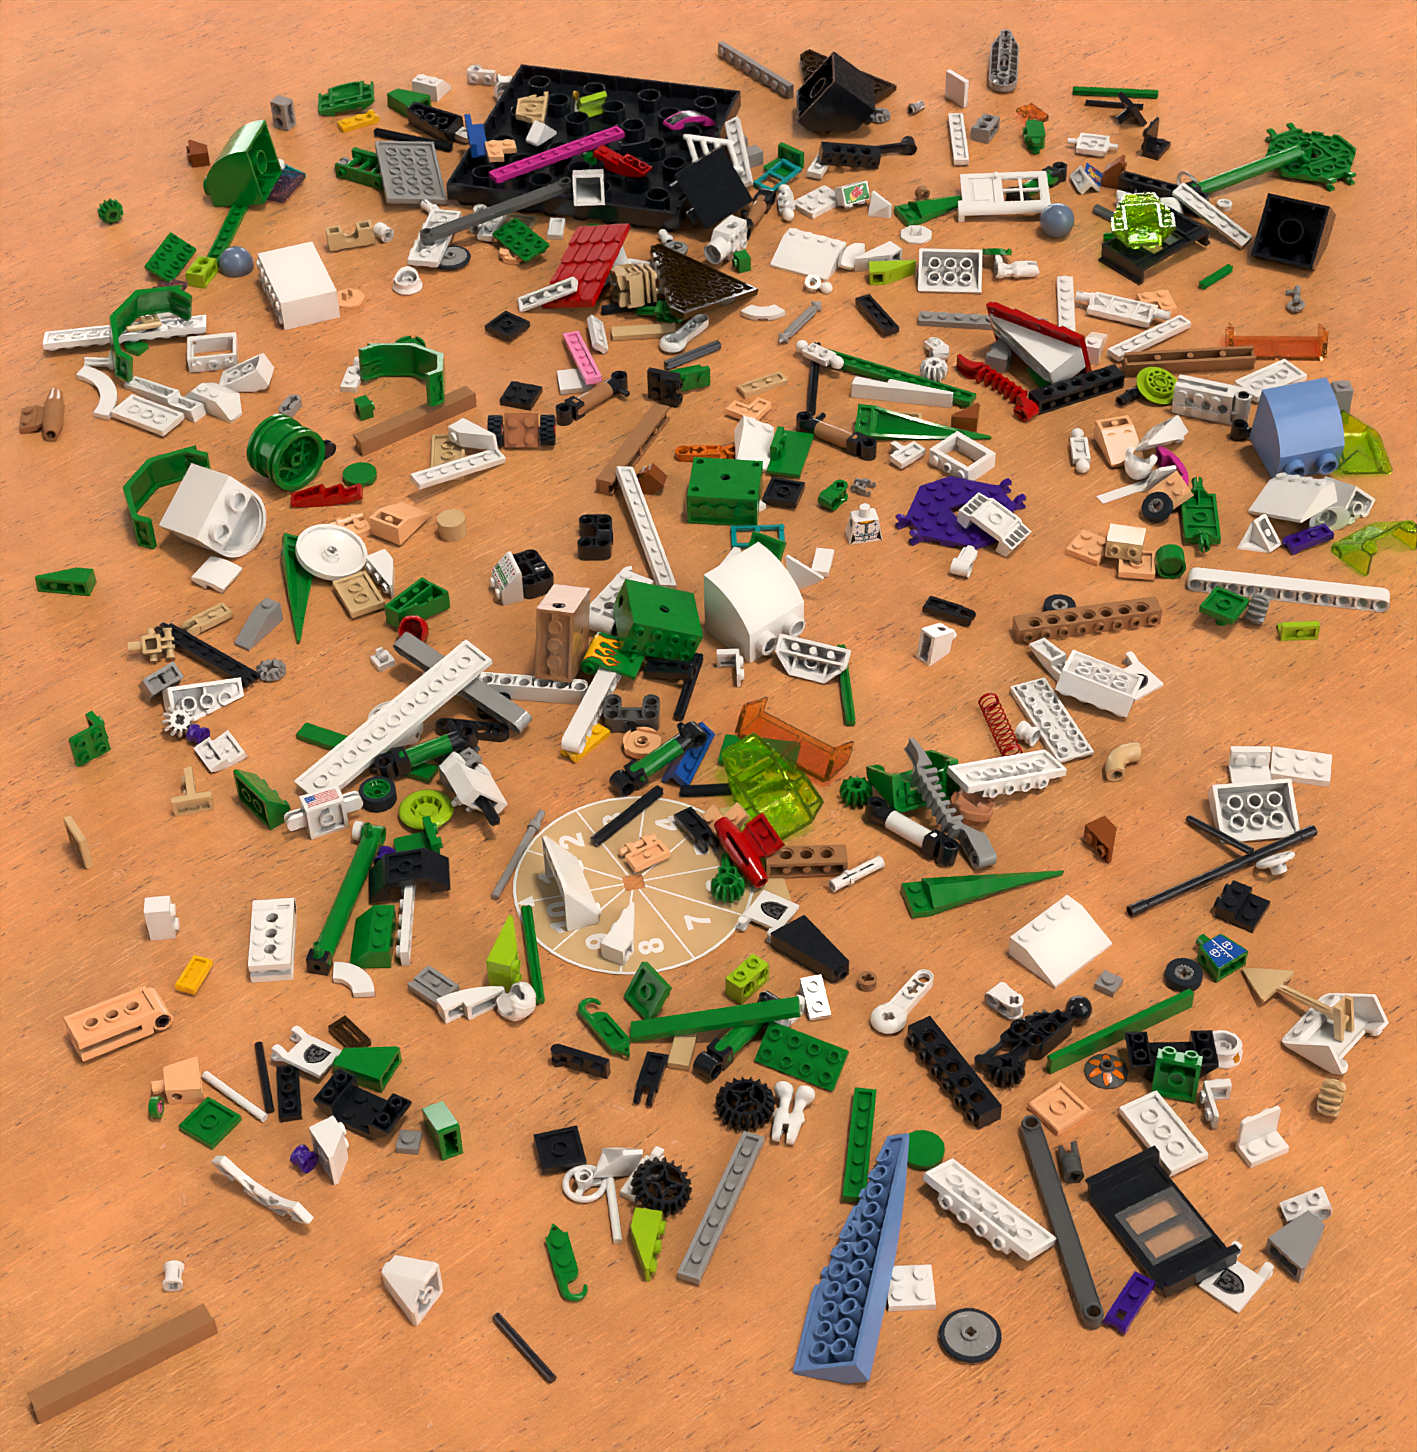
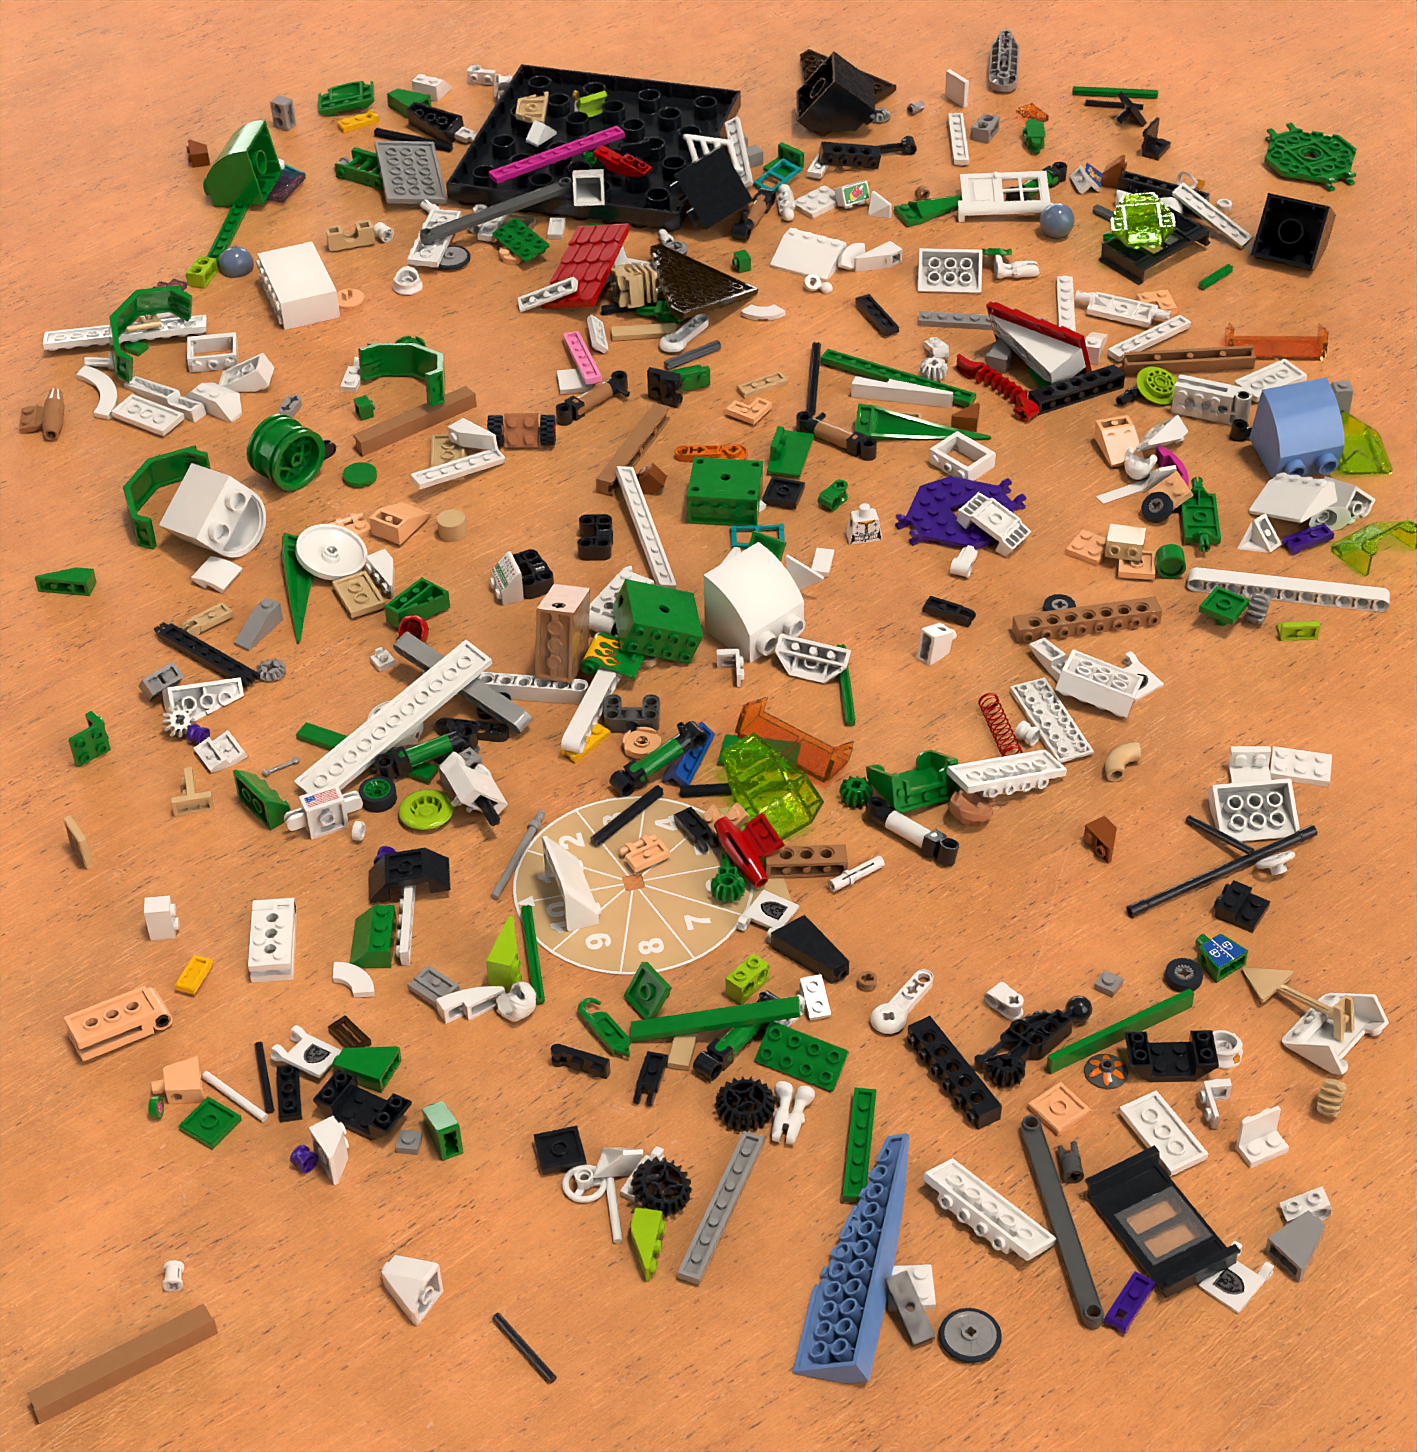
(110, 211): green gear -> none
(152, 645): tan piece -> none
(170, 258): green bracket -> none
(262, 1195): white tile -> none
(295, 761): none -> light grey hinge
(320, 957): green piece -> none
(322, 497): red slope -> none
(422, 839): green bracket -> none
(476, 137): blue panel -> none
(496, 149): light nougat plate -> none
(507, 326): black plate -> none
(521, 395): black plate -> none
(563, 1262): green plate -> none
(619, 942): white slope -> none
(670, 669): black plate -> none
(677, 120): dark pink slope -> none
(687, 690): black axle -> none
(726, 239): white brick -> none
(753, 440): white slope -> none
(756, 70): light grey plate -> none
(799, 322): light grey wheel -> none
(819, 354): white plate -> none
(859, 486): light grey piece -> none
(890, 271): lime slope -> none
(905, 455): white hinge -> none
(905, 1295): none -> tile
(916, 234): white piece -> none
(925, 1150): green tile -> none
(942, 893): green plate -> none
(974, 843): light grey piece -> none
(1059, 942): white slope -> none
(1080, 450): white plate -> none
(1092, 144): white plate -> none
(1177, 1074): green plate -> none
(1296, 300): light grey piece -> none
(1301, 152): green piece -> none

